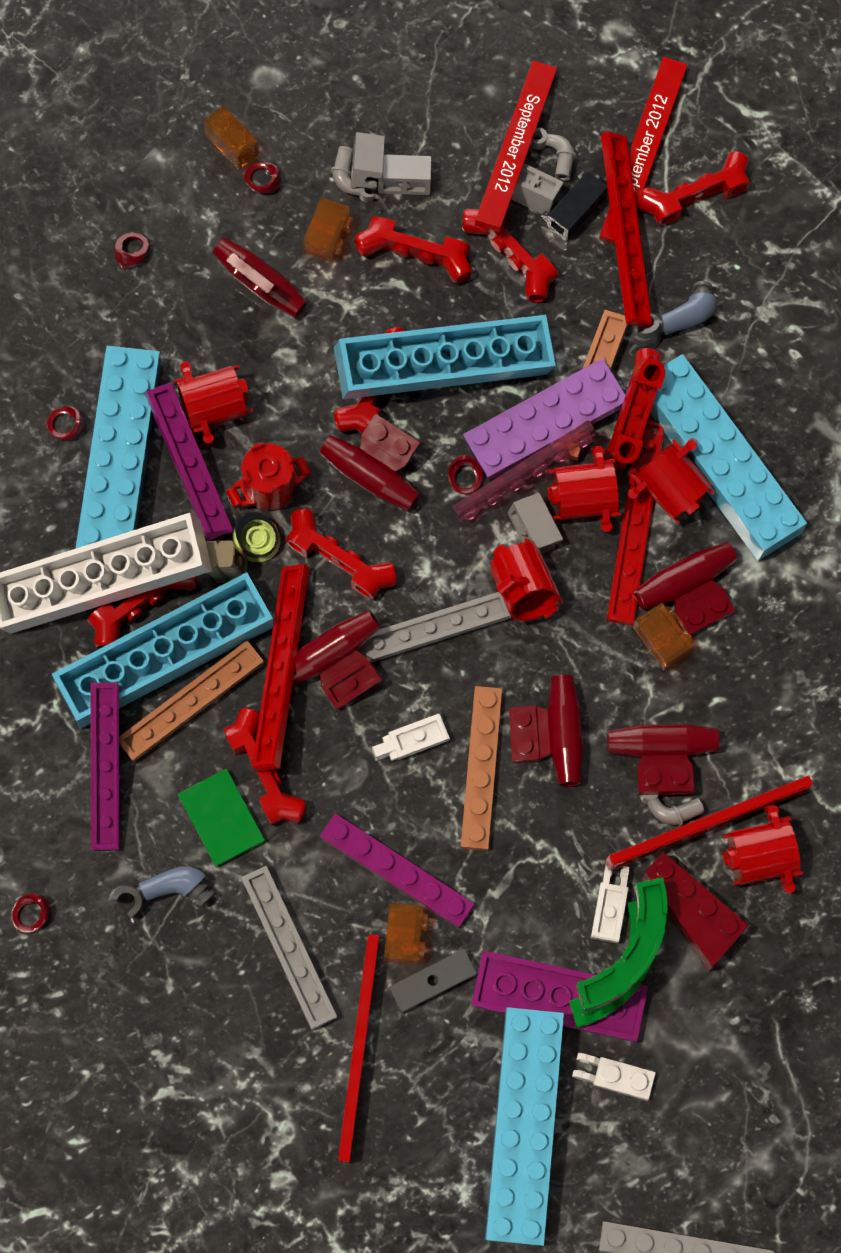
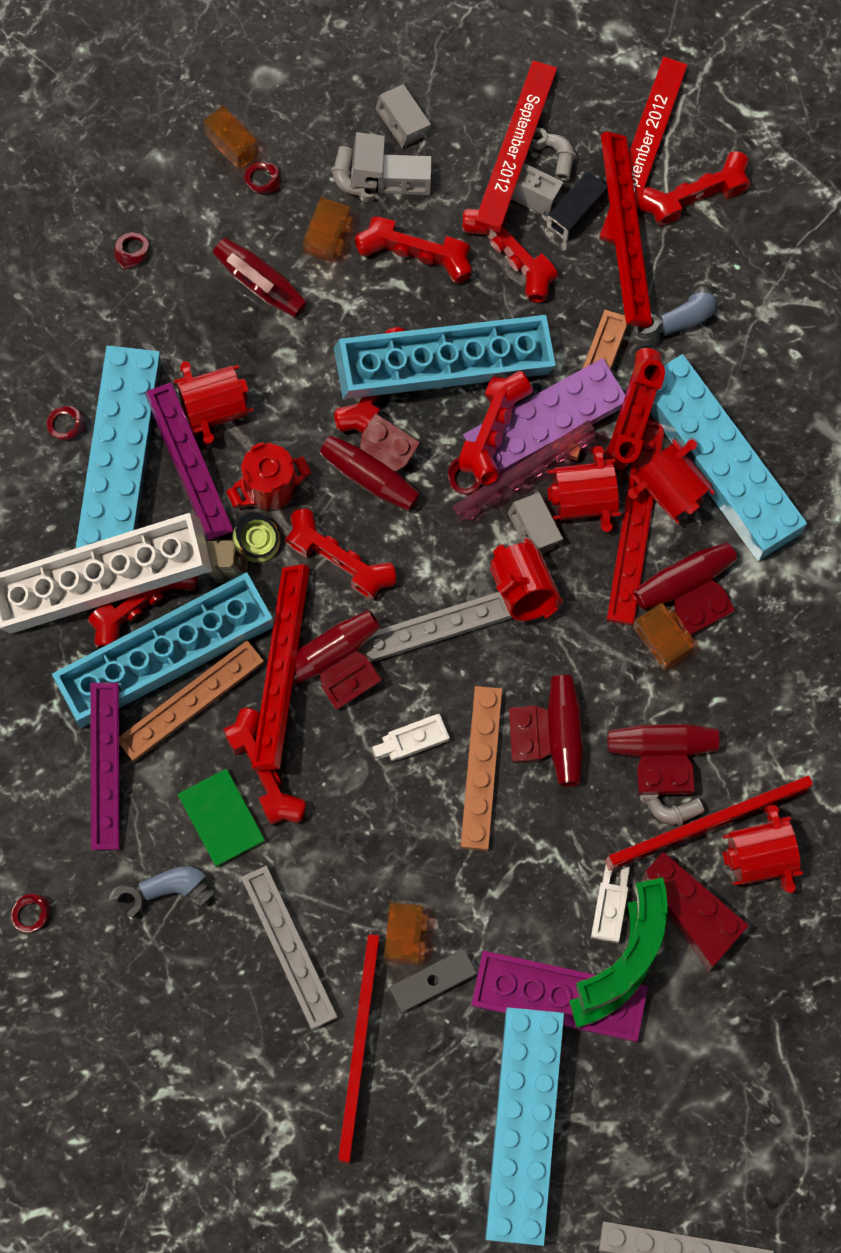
(396, 870): magenta plate -> none
(402, 115): none -> light grey hinge
(478, 455): none -> red plate
(617, 1076): white hinge -> none

